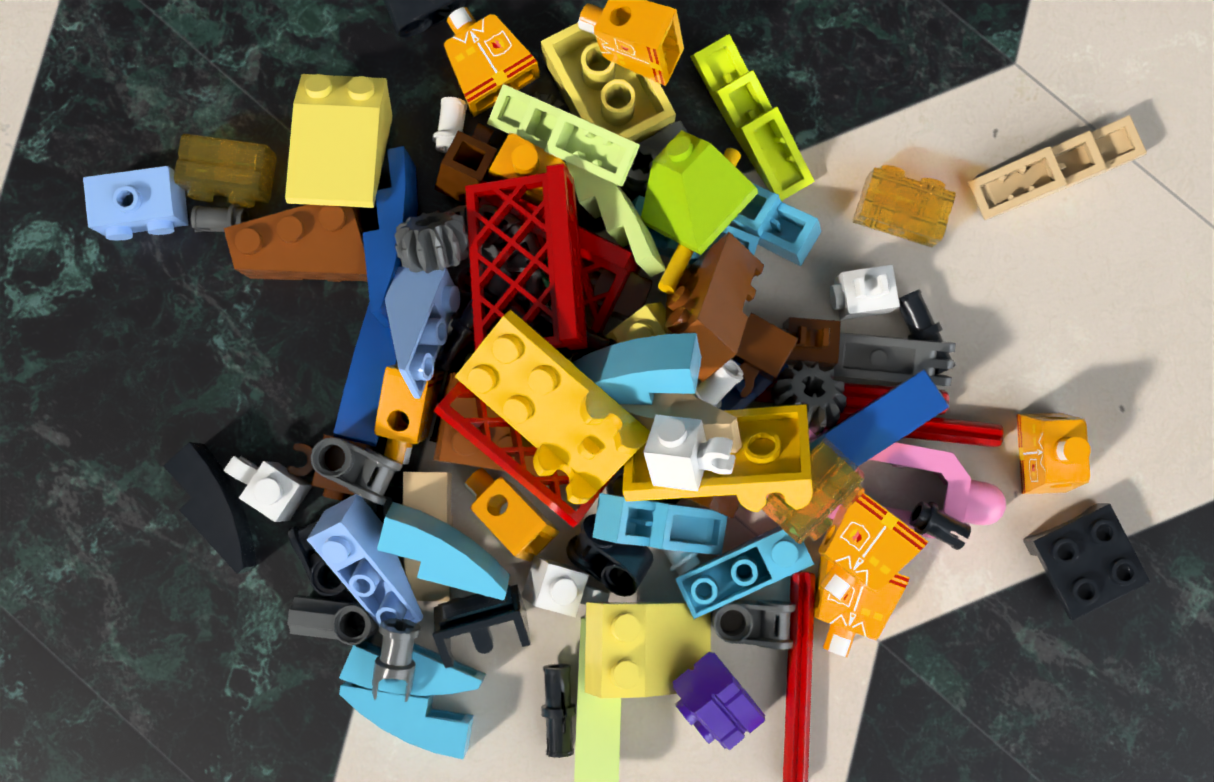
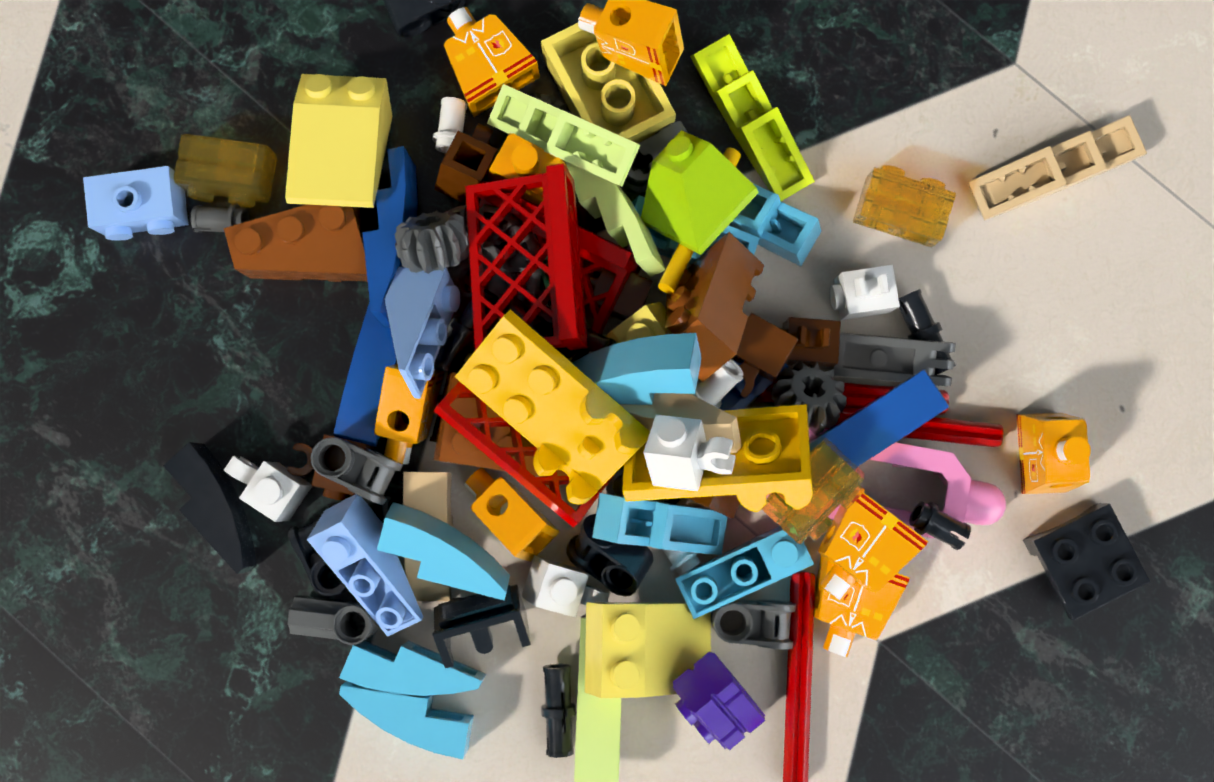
(396, 653): dark grey piece -> none

